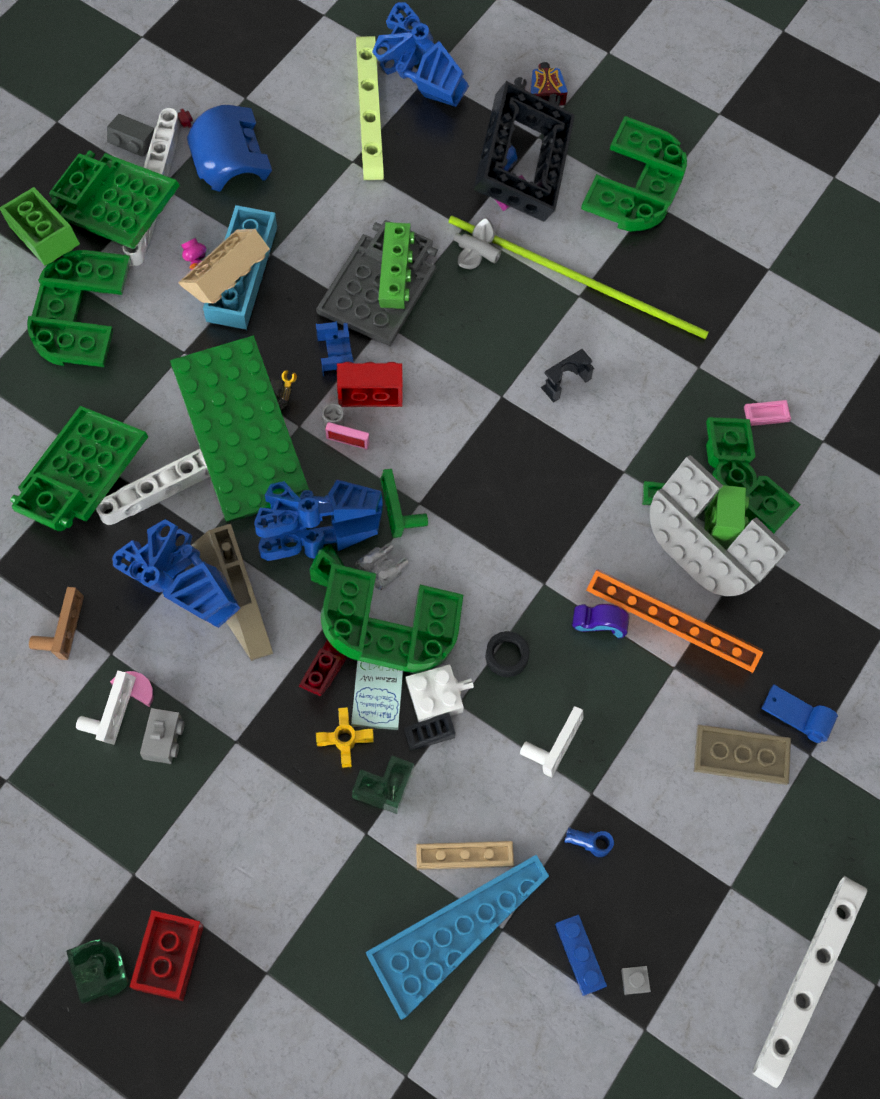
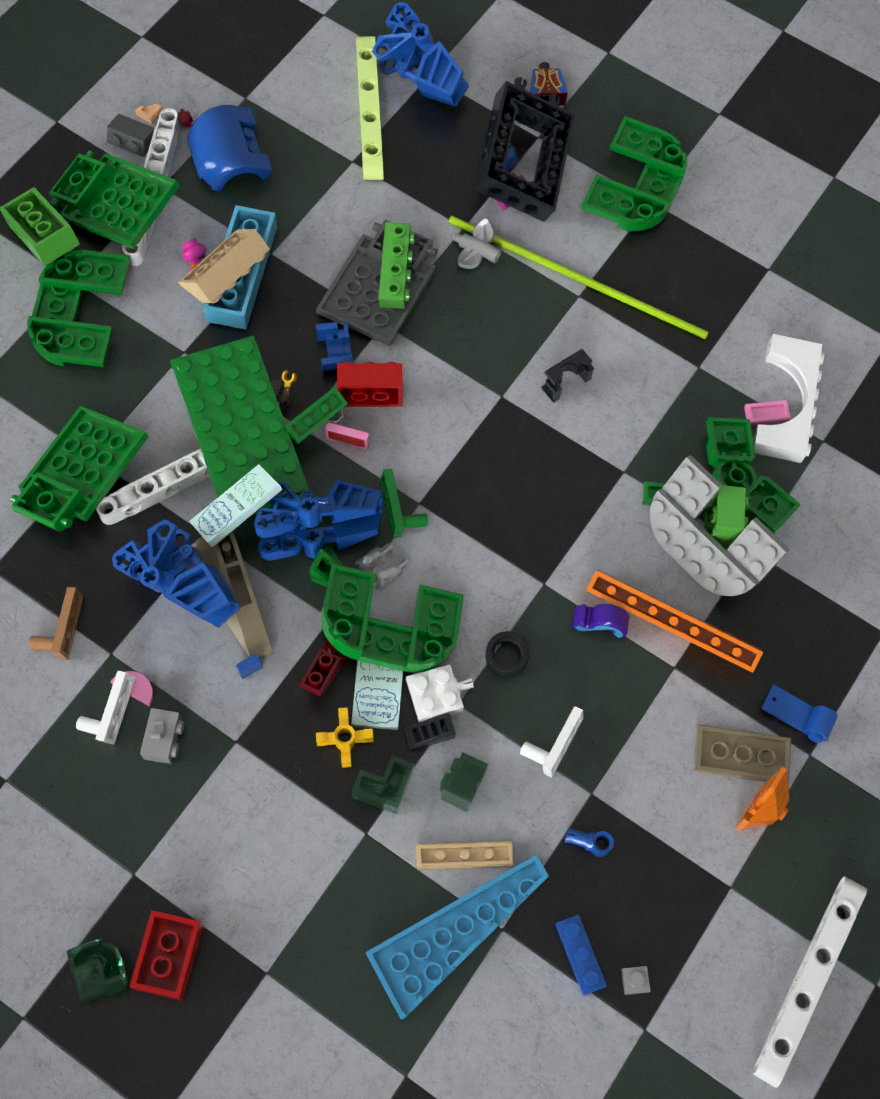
(149, 113): none -> light nougat tile
(235, 505): none -> light aqua tile
(249, 666): none -> blue tile
(315, 415): none -> green piece
(463, 782): none -> clear green brick
(768, 803): none -> orange wedge
(802, 362): none -> white arch

